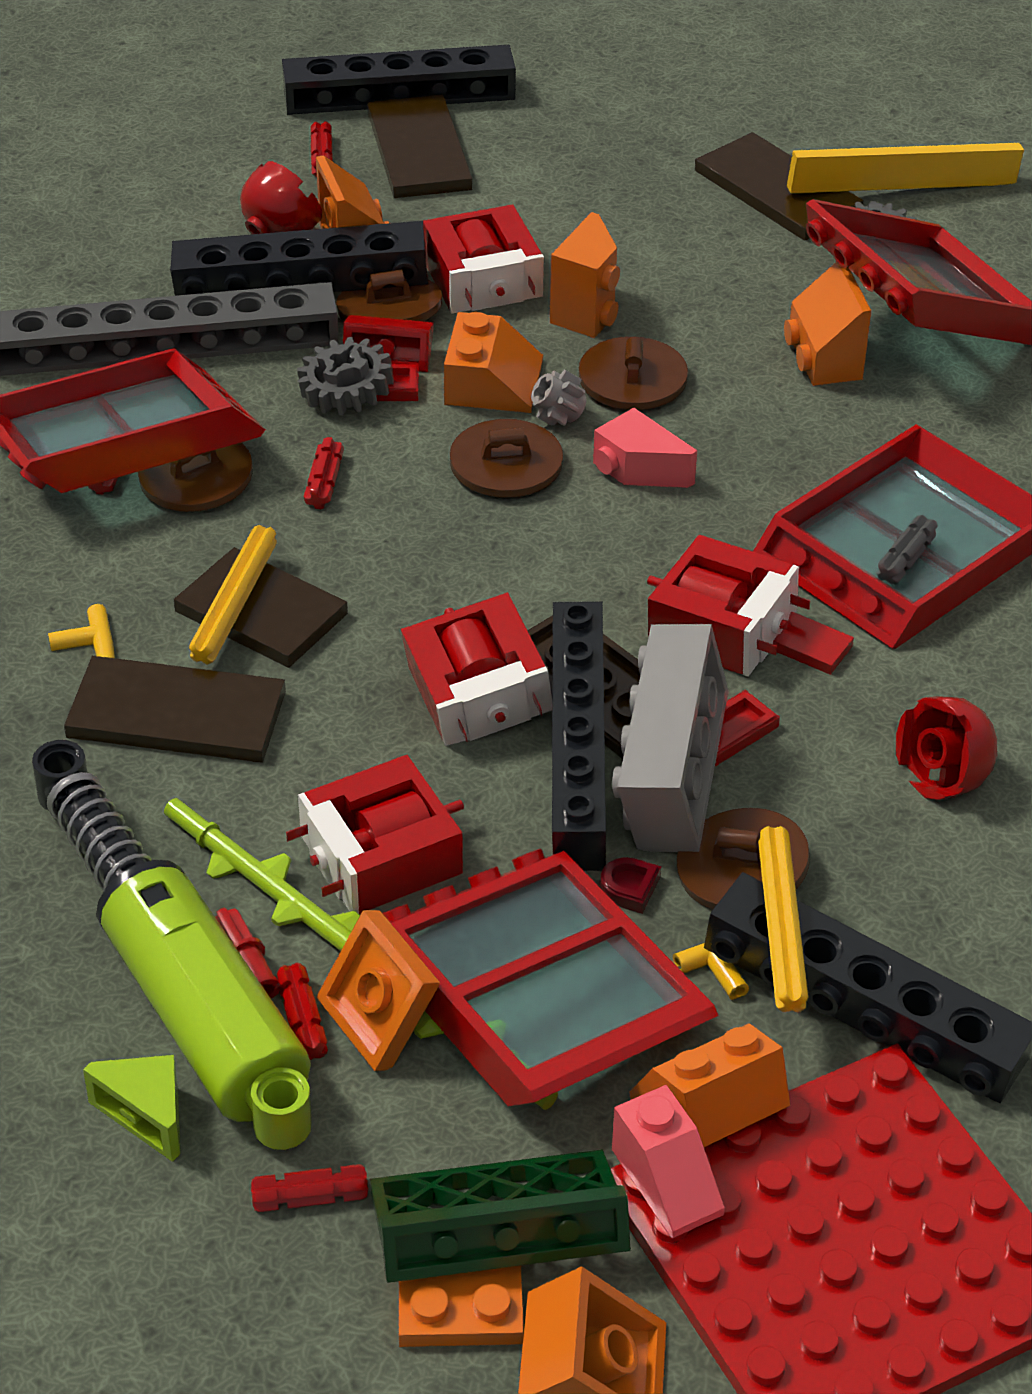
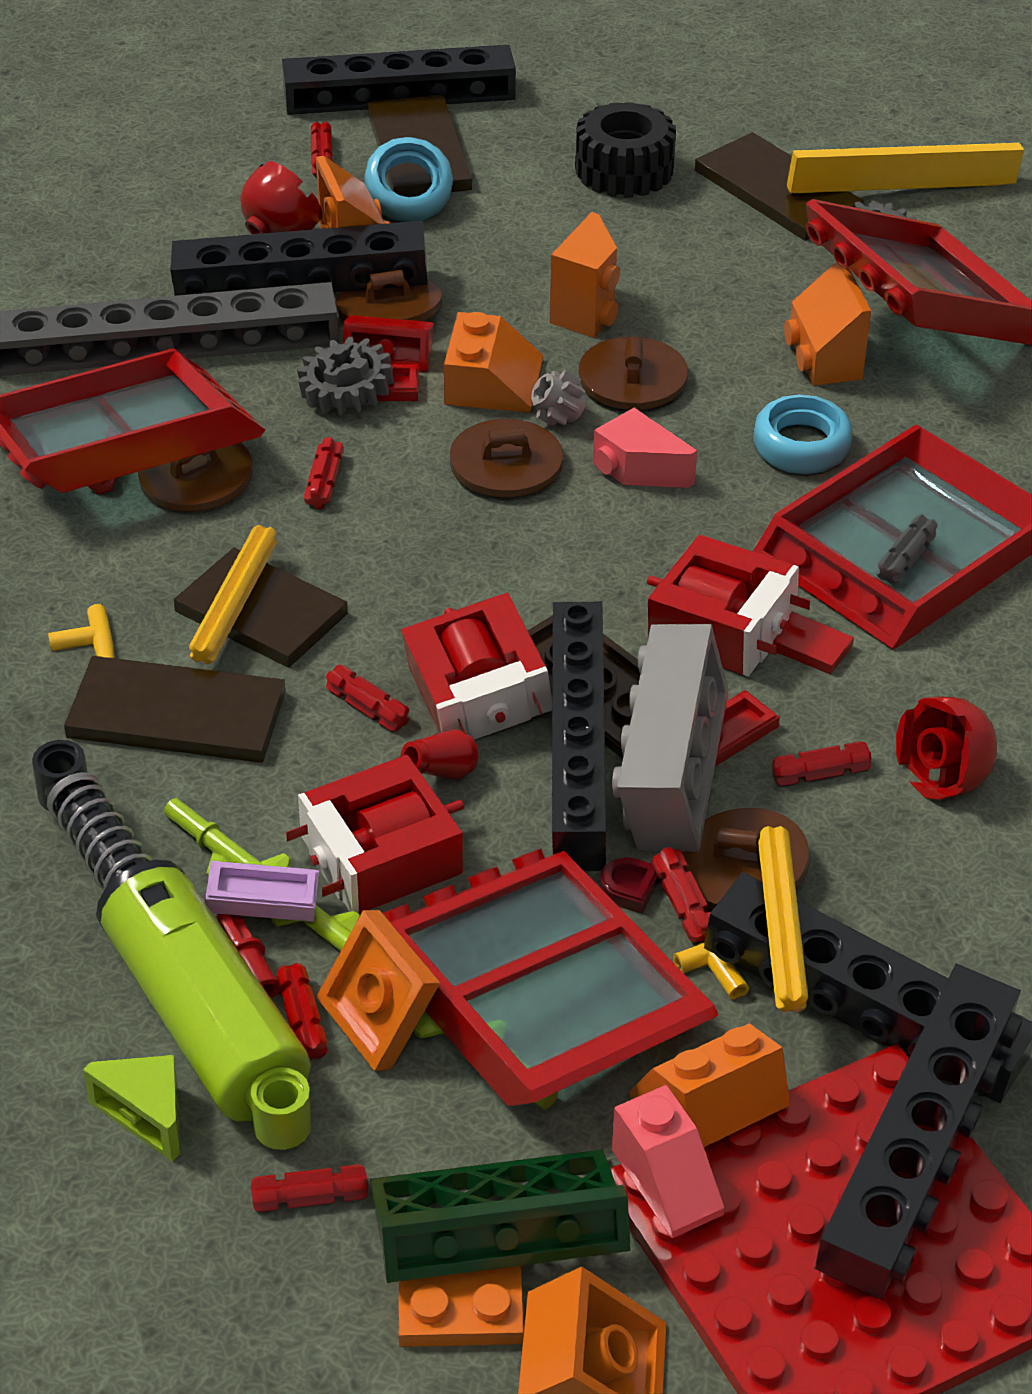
(262, 891): none -> lavender tile
(367, 698): none -> red axle
(412, 151): none -> medium azure wheel
(444, 754): none -> red cone
(483, 259): piece -> none
(625, 149): none -> black tyre
(683, 892): none -> red axle
(802, 456): none -> medium azure wheel
(821, 763): none -> red axle
(874, 1255): none -> black brick

